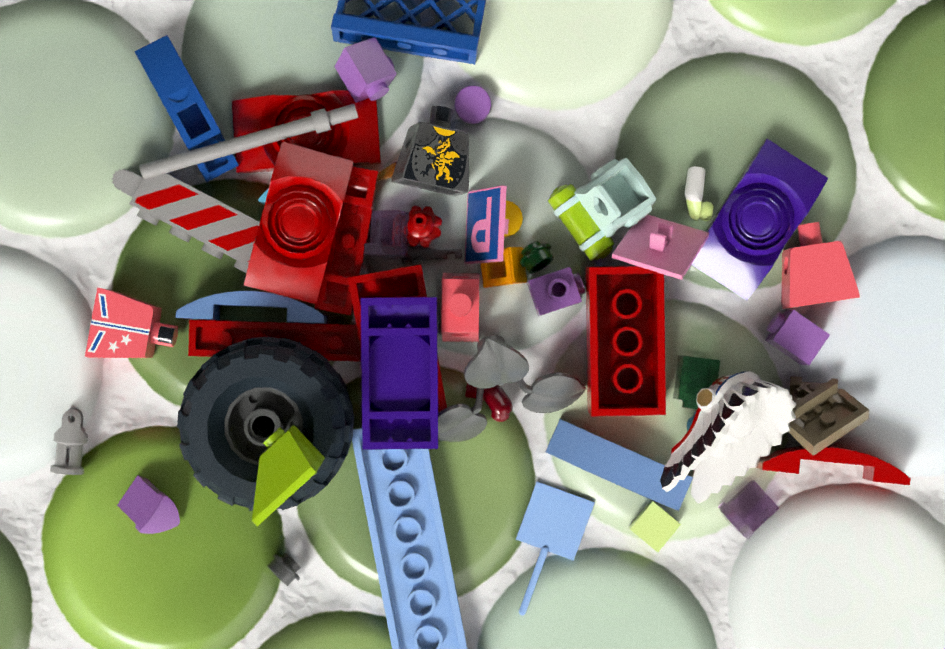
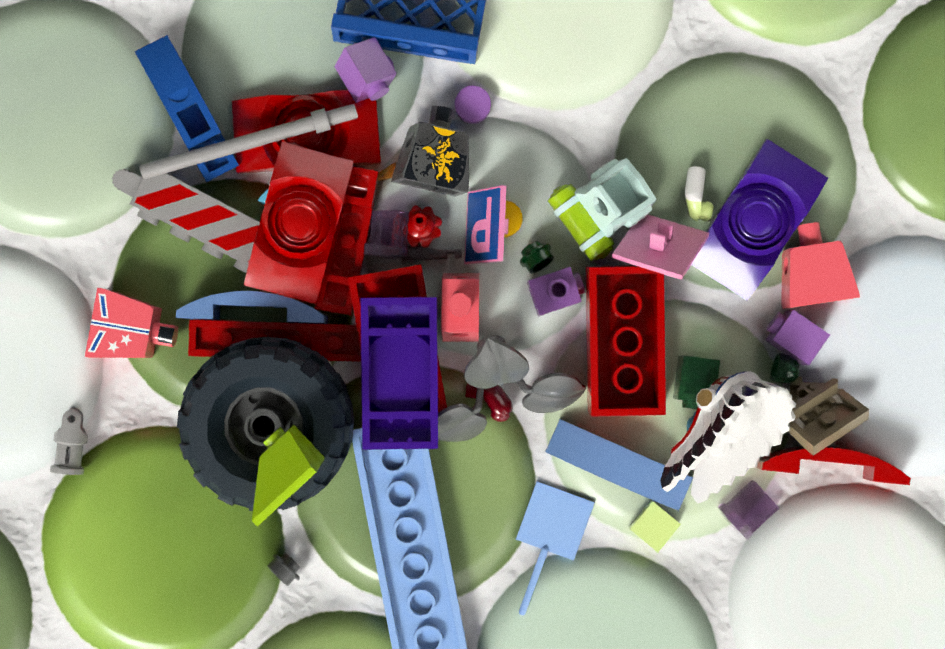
(149, 507): medium lavender tile -> none
(504, 272): light orange slope -> none
(784, 369): none -> clear green hinge

